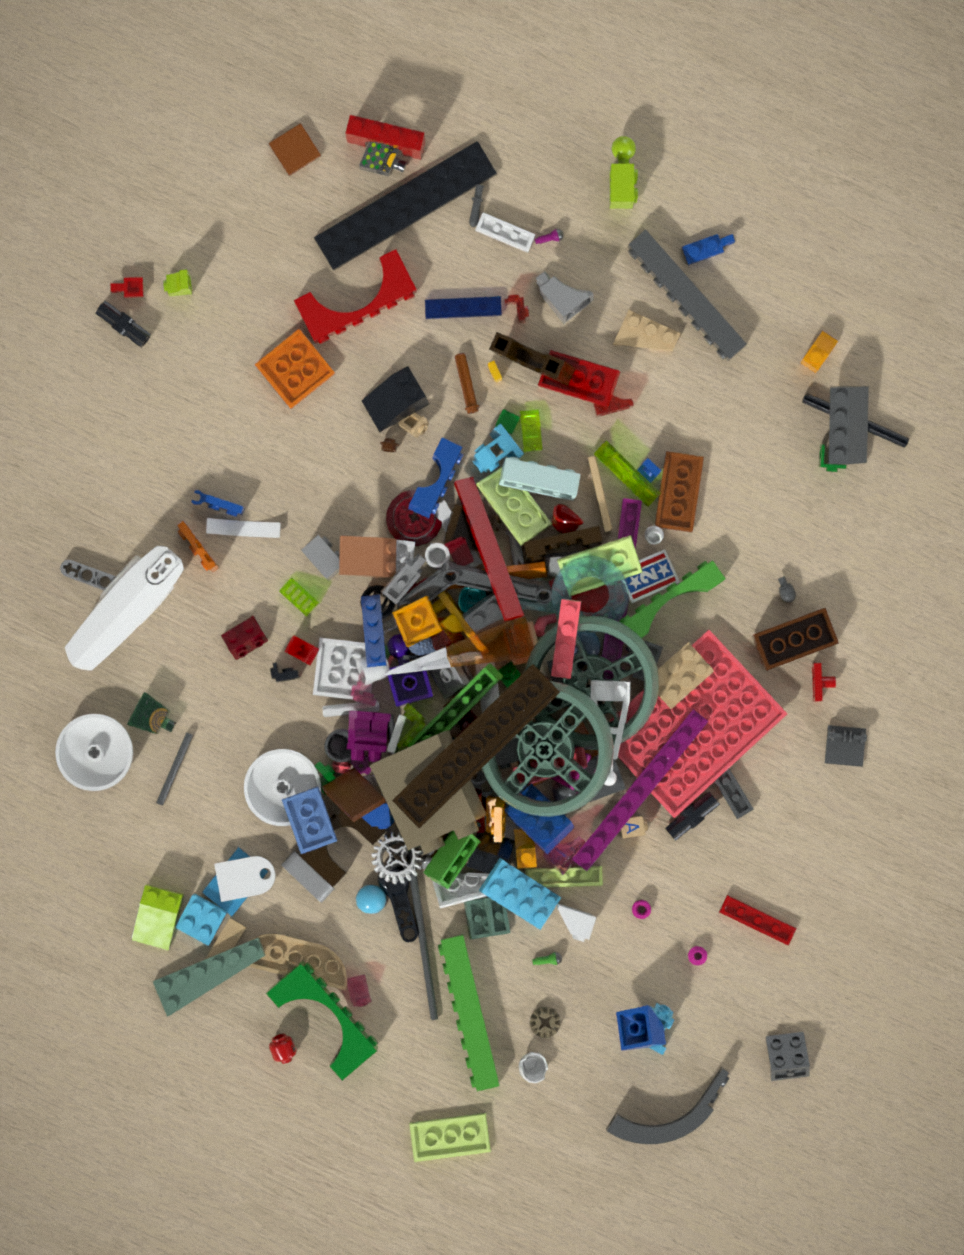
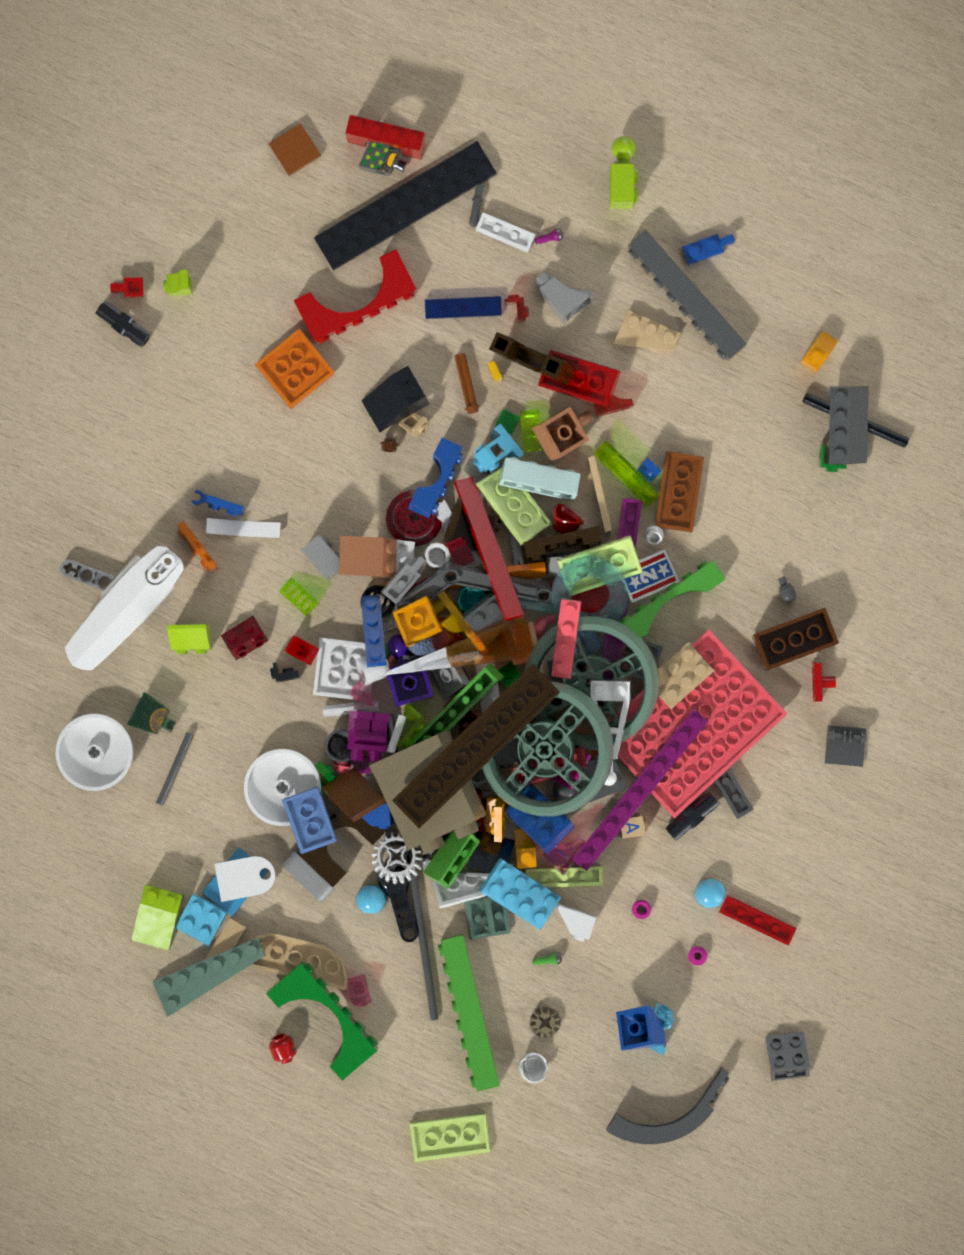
(189, 637): none -> lime slope
(562, 432): none -> nougat brick
(709, 893): none -> medium azure hair

